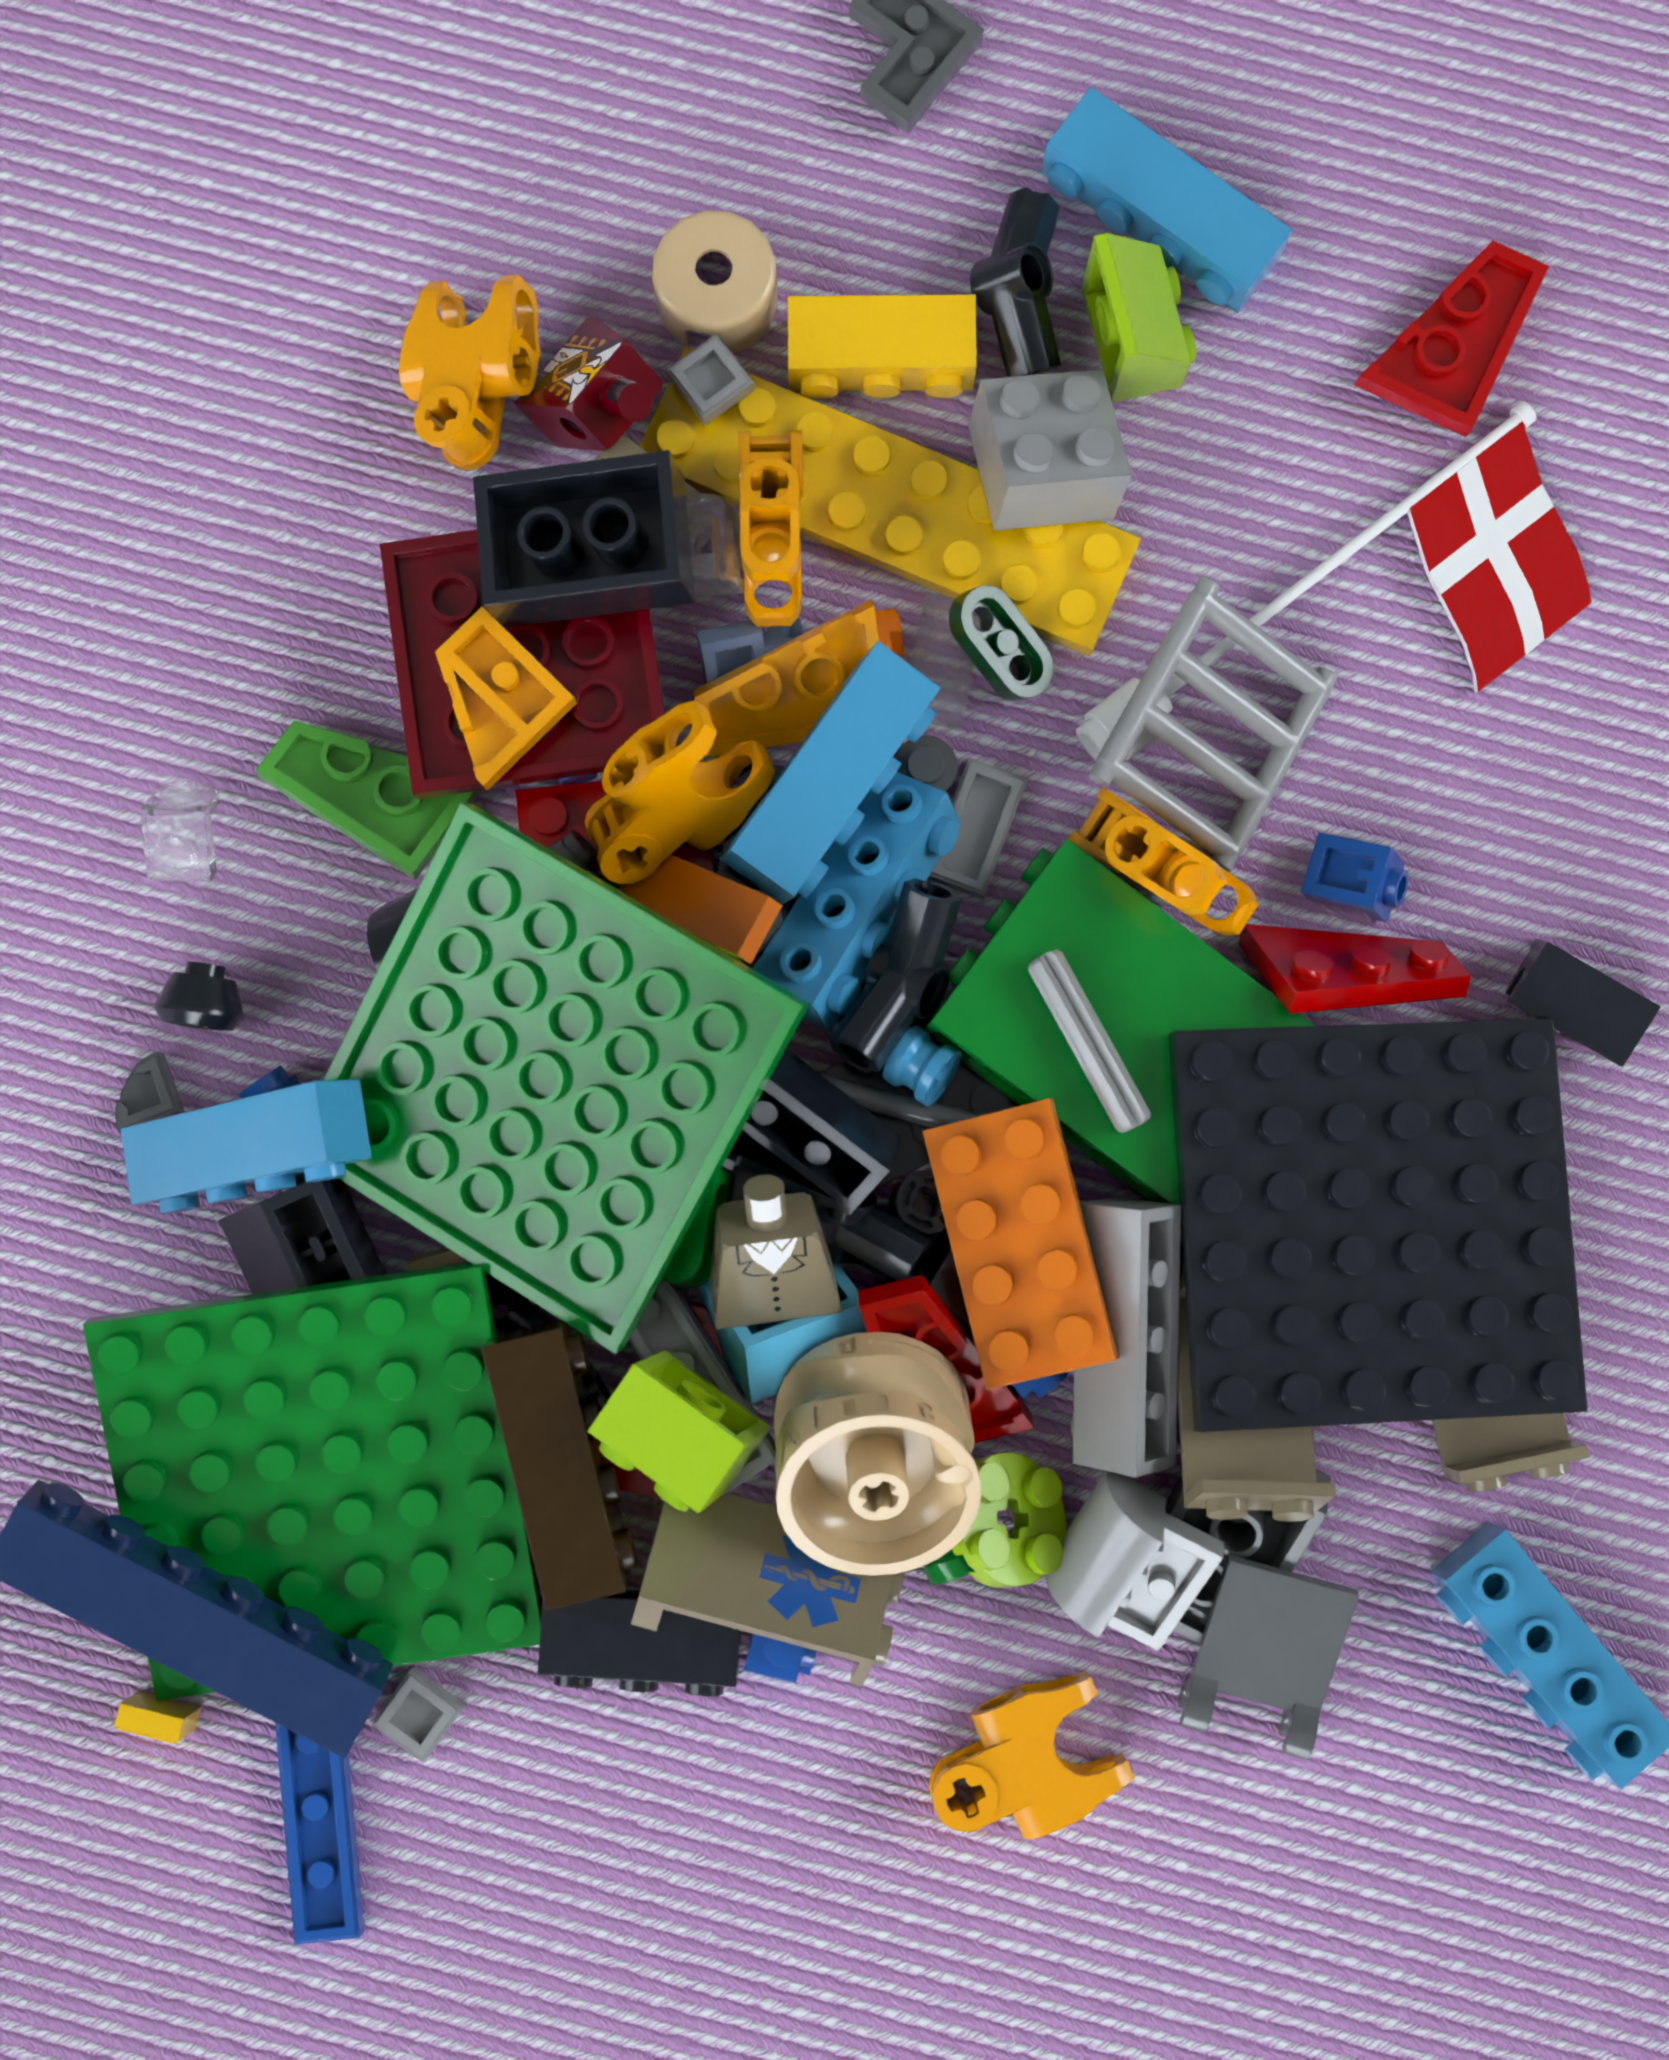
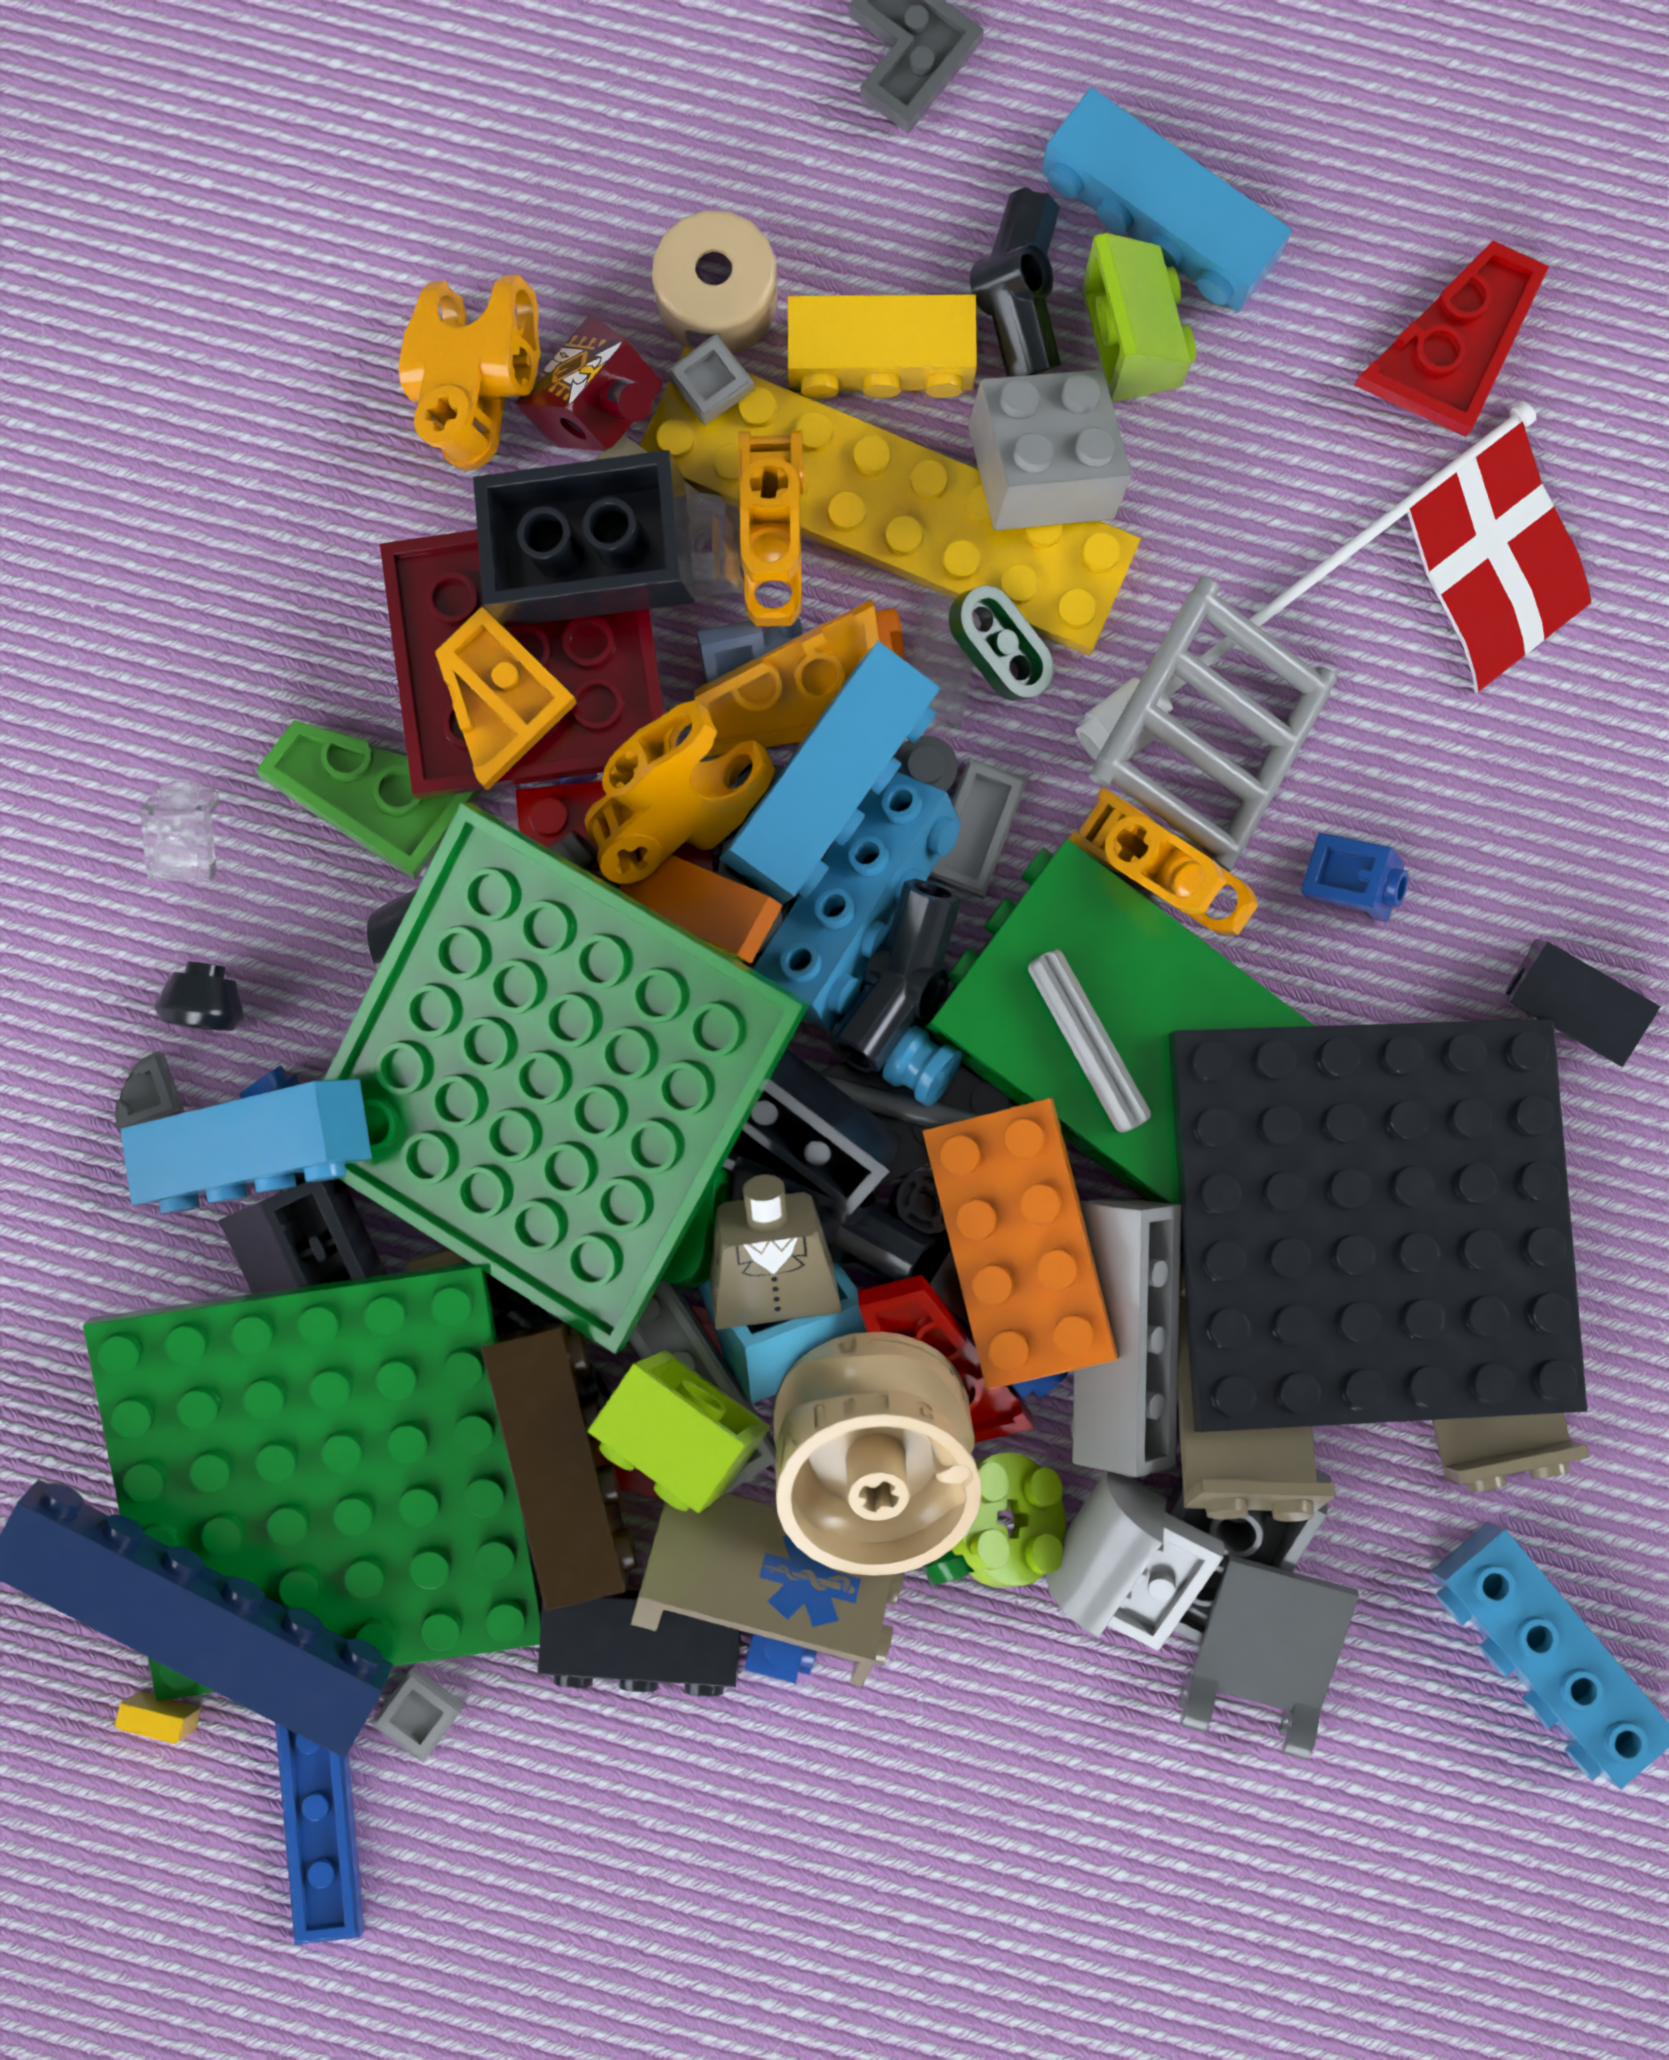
(1017, 1764): light orange piece -> none
(1351, 970): red wing -> none

